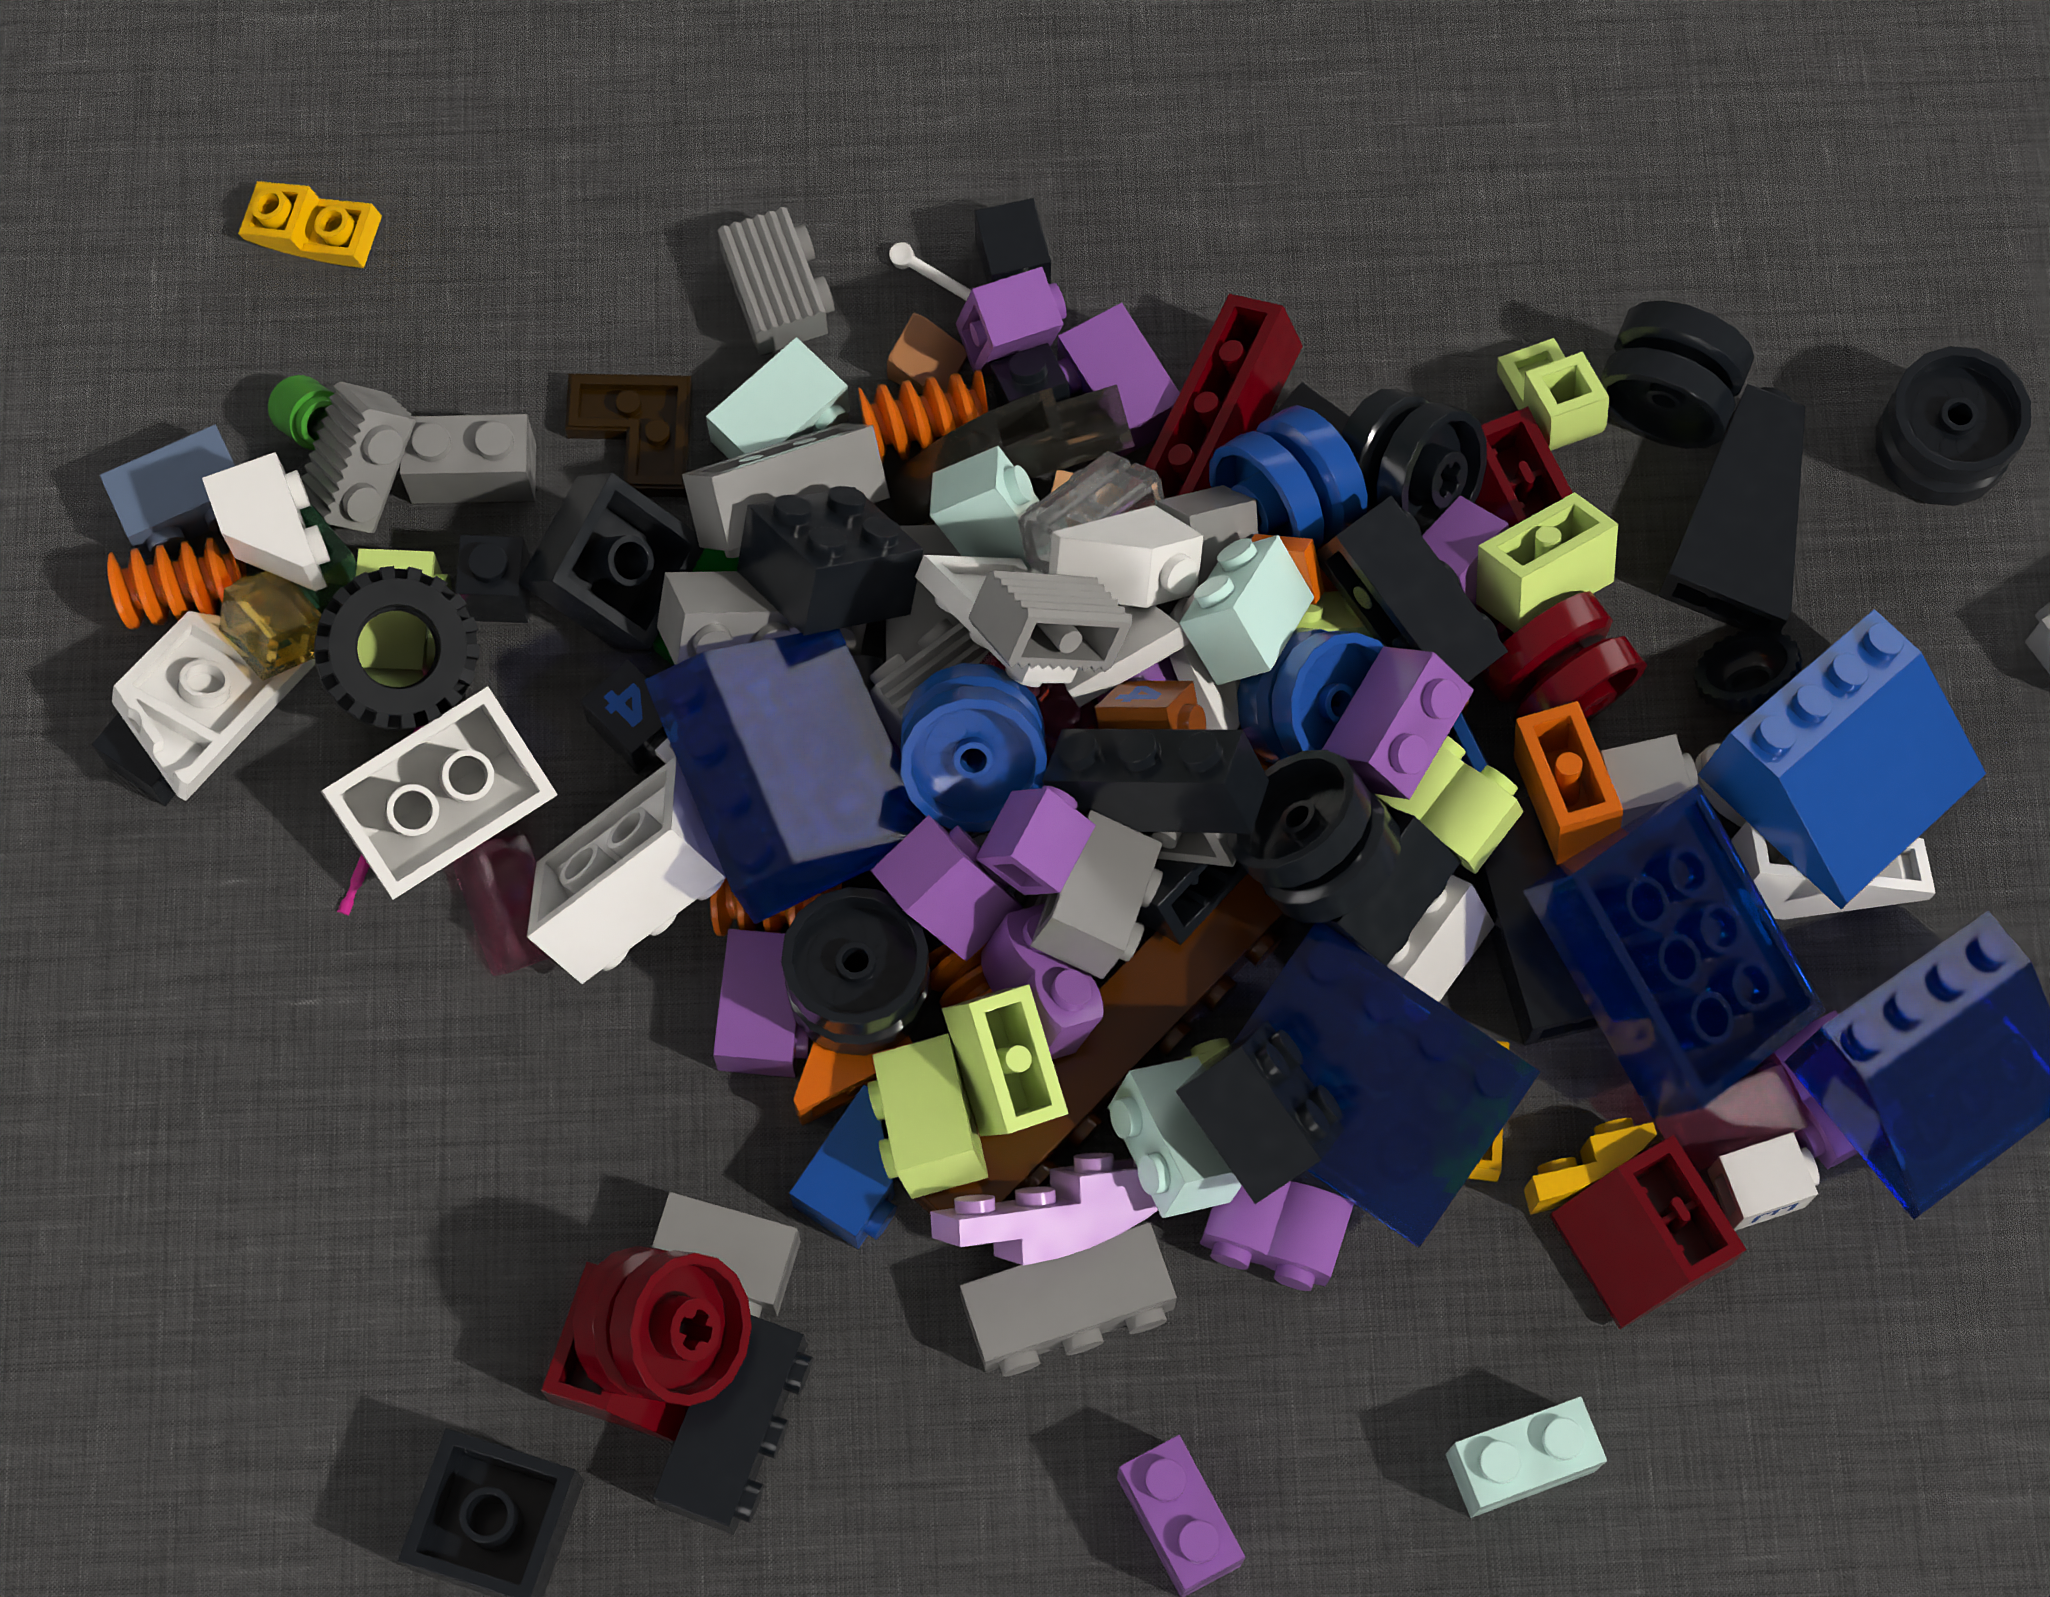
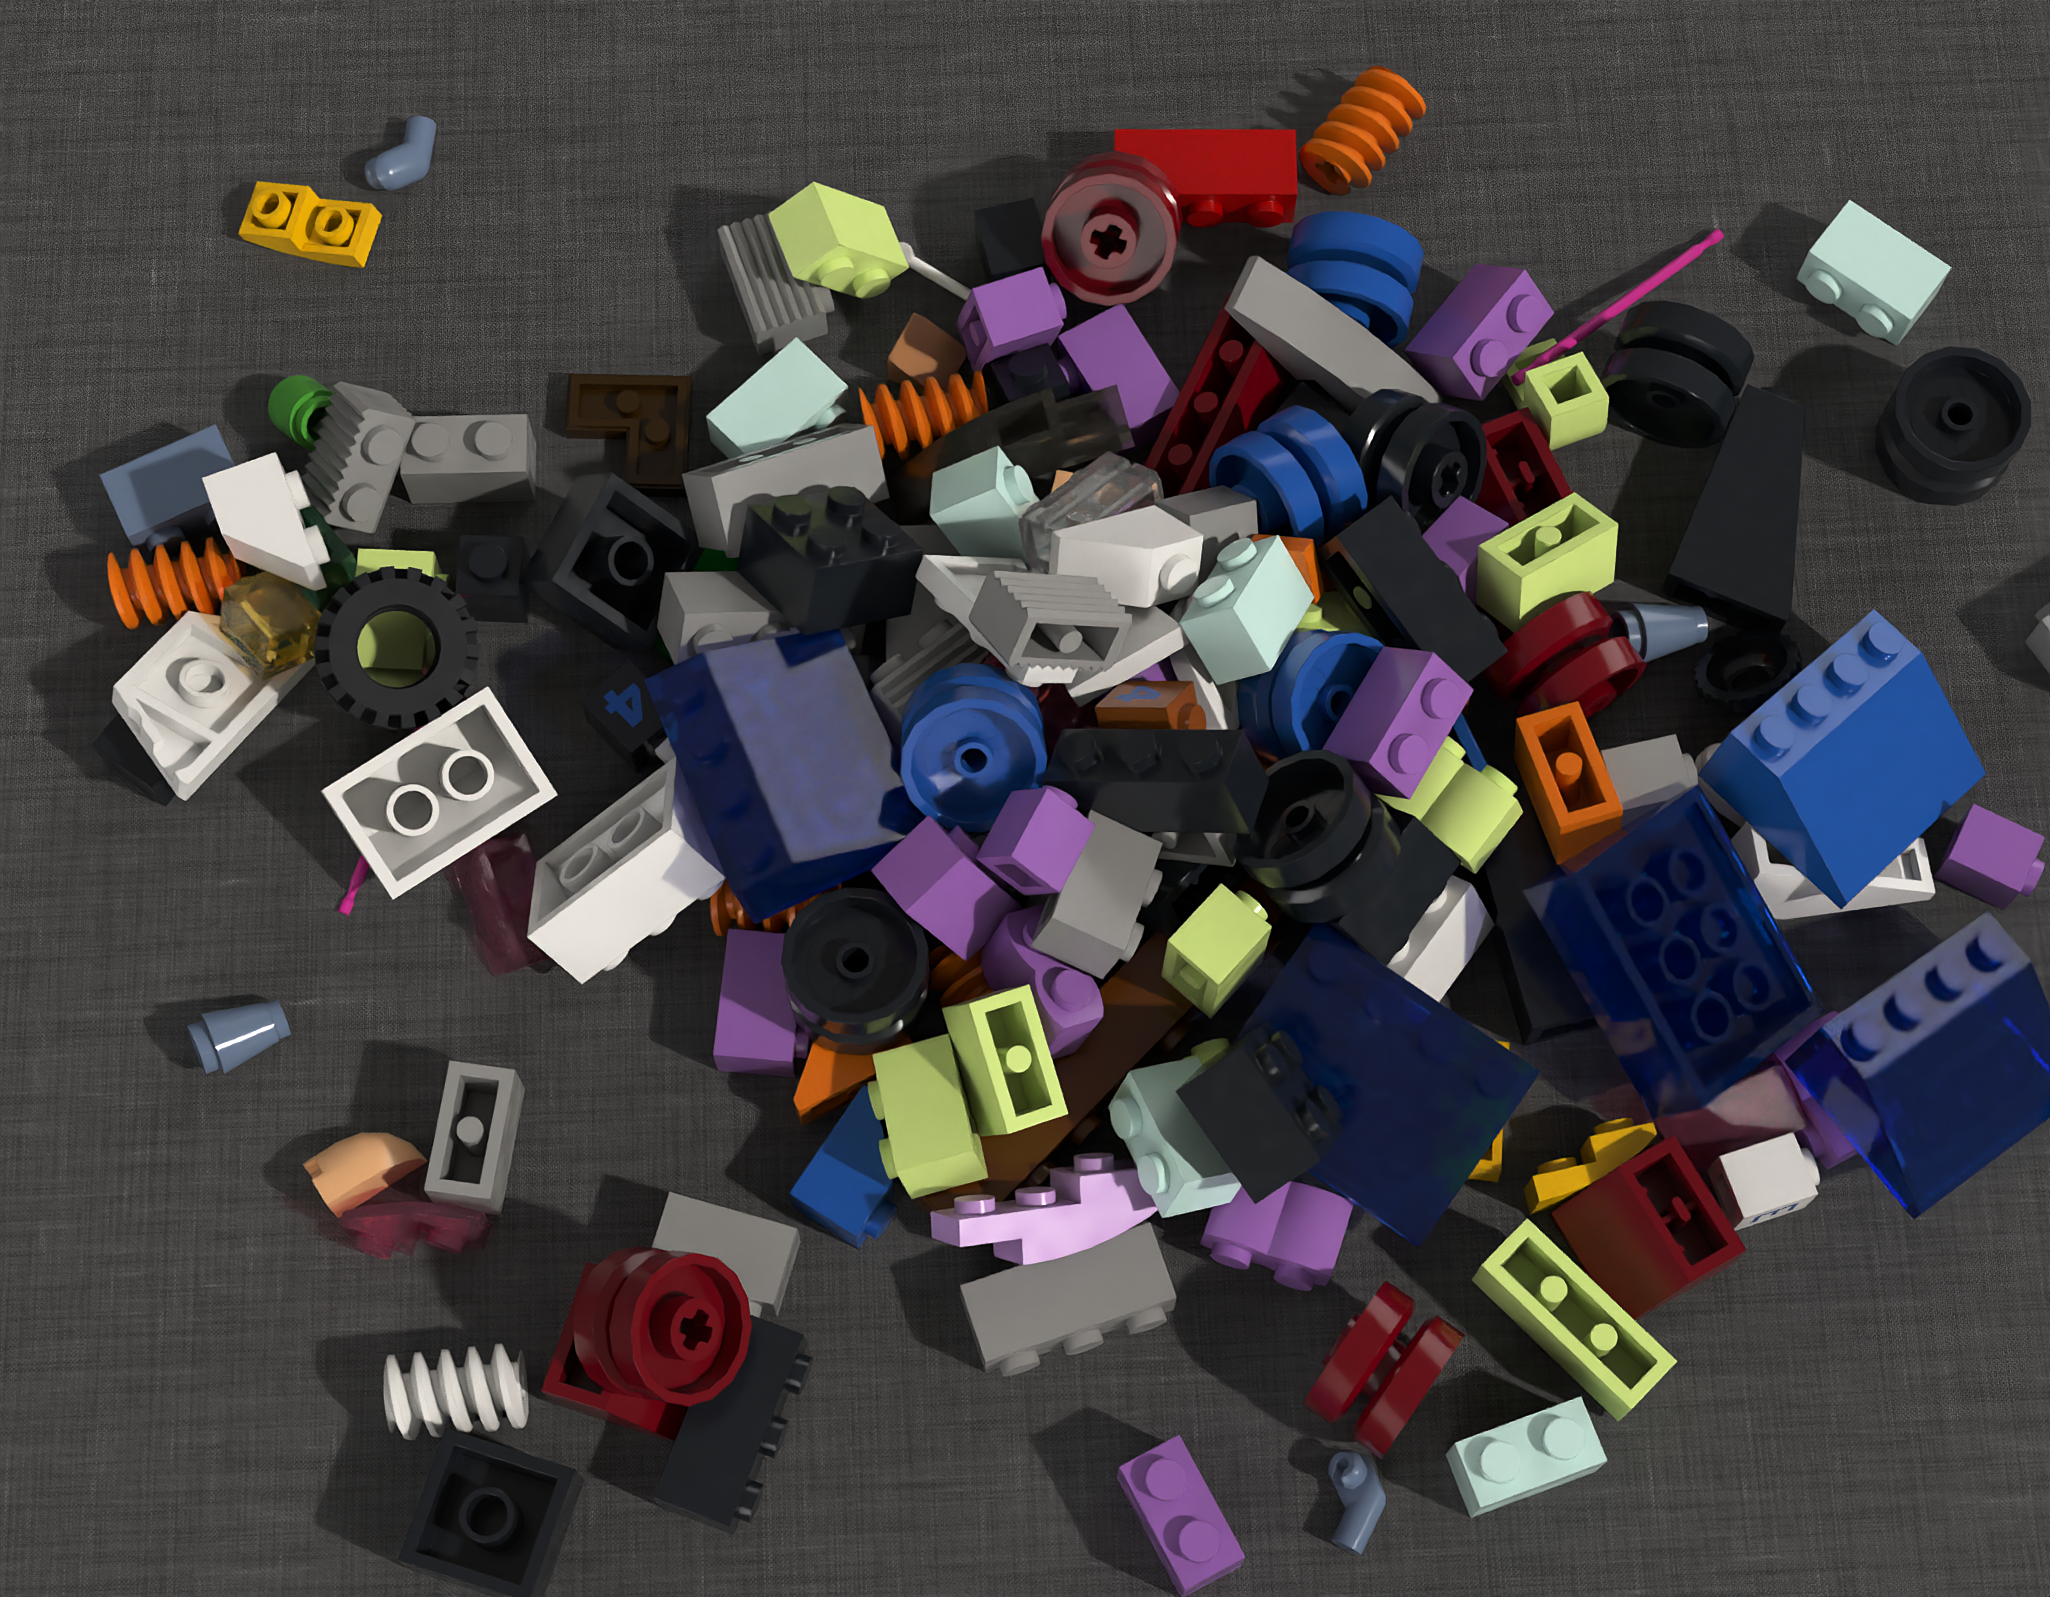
(237, 1034): none -> sand blue cone
(361, 1168): none -> light nougat brick
(397, 1227): none -> clear pink slope
(405, 162): none -> sand blue arm
(455, 1393): none -> white piece
(475, 1137): none -> light grey brick
(838, 241): none -> yellowish green brick
(1103, 263): none -> dark red wheel
(1217, 948): none -> yellowish green brick
(1223, 172): none -> red brick
(1318, 339): none -> light grey slope
(1360, 268): none -> blue wheel
(1361, 1497): none -> sand blue arm
(1362, 130): none -> orange piece
(1382, 1368): none -> dark red wheel
(1479, 331): none -> medium lavender brick
(1573, 1320): none -> yellowish green brick
(1619, 305): none -> dark pink piece
(1659, 628): none -> sand blue cone
(1872, 273): none -> light aqua brick
(1991, 858): none -> medium lavender brick

